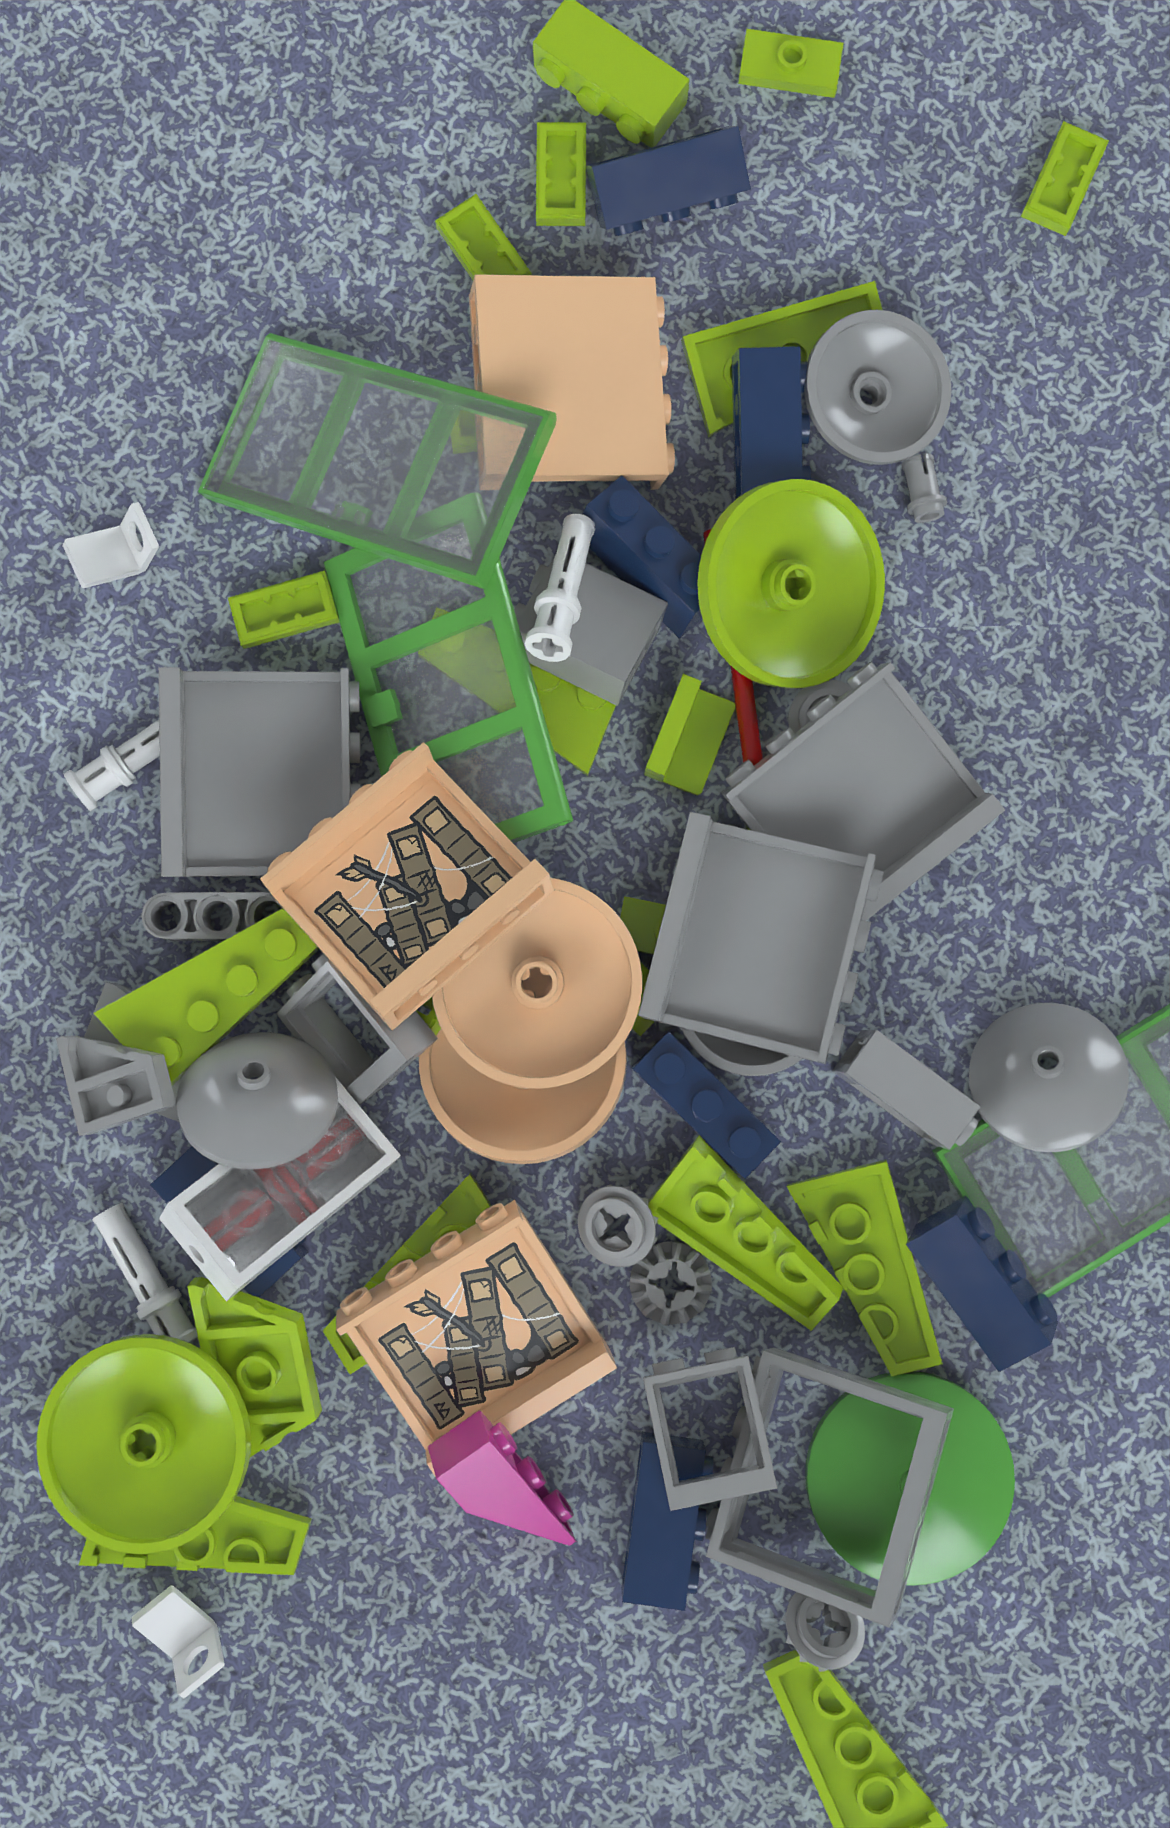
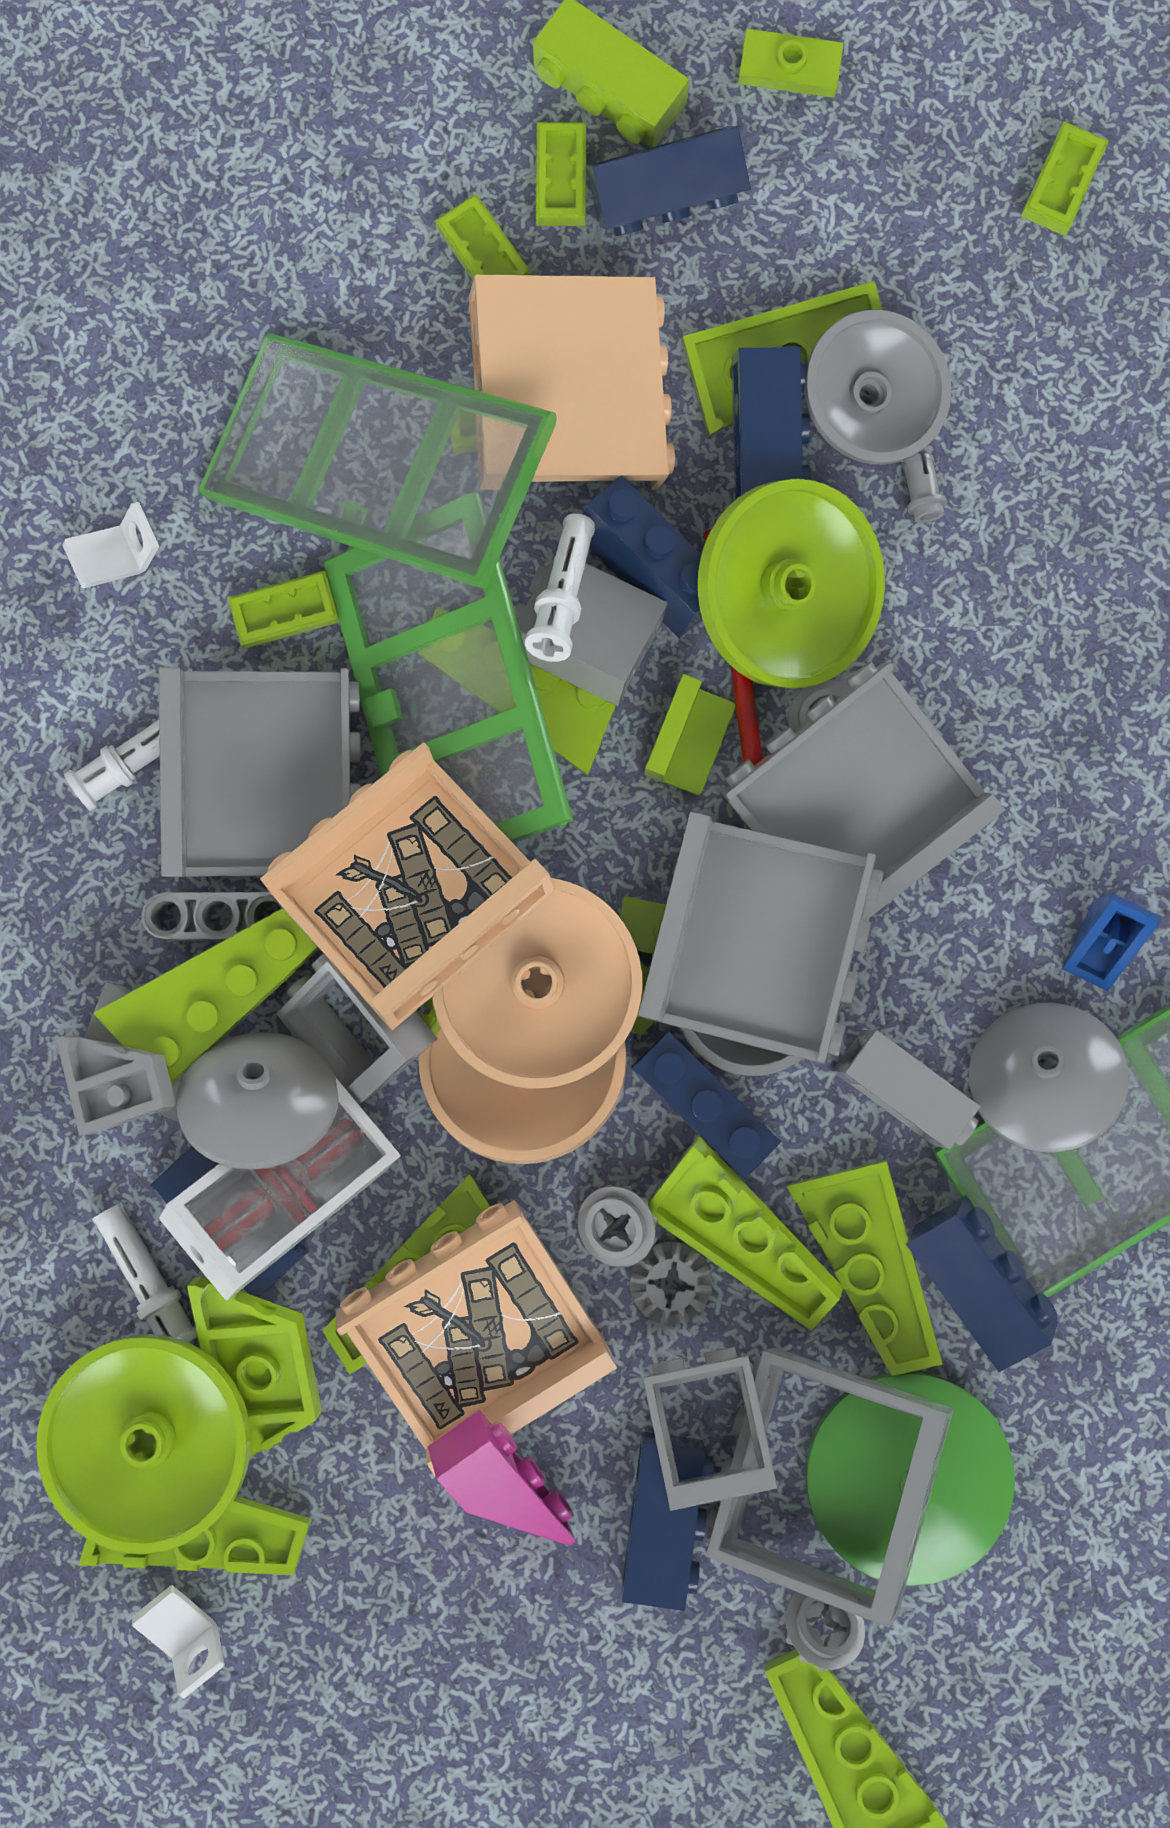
(1109, 939): none -> blue slope

